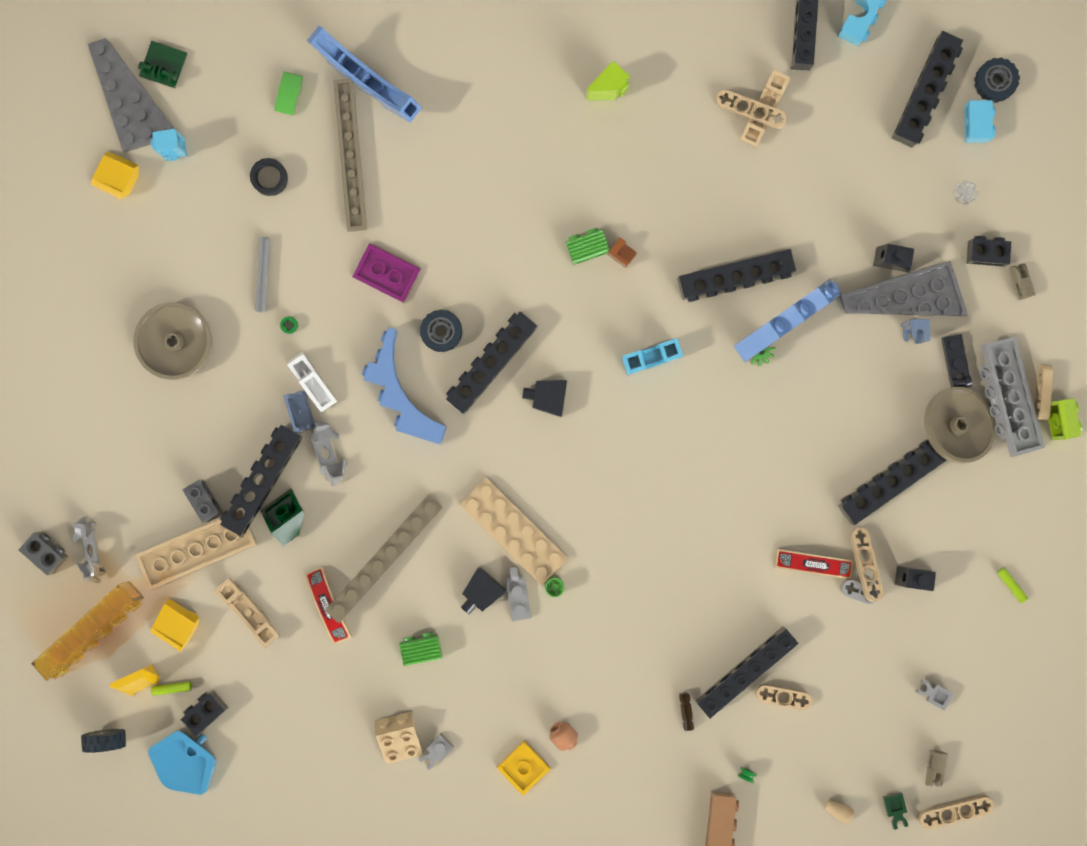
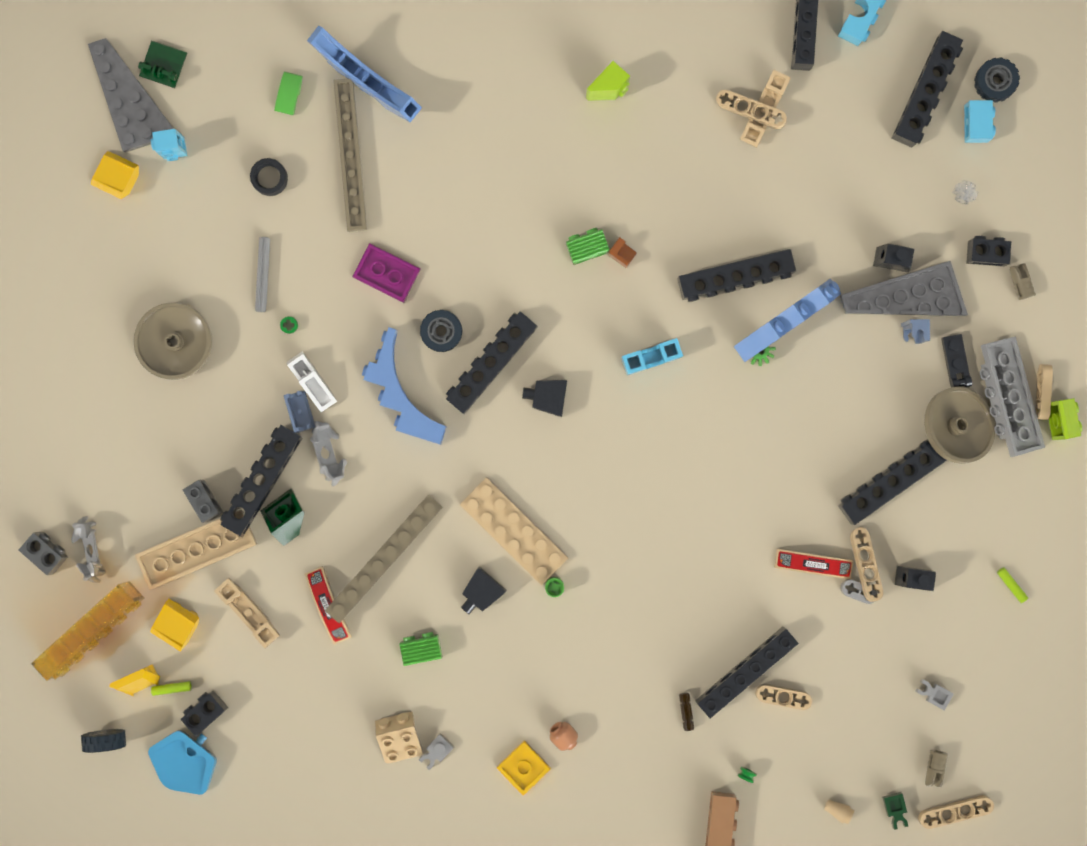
(517, 596): light grey hinge -> none

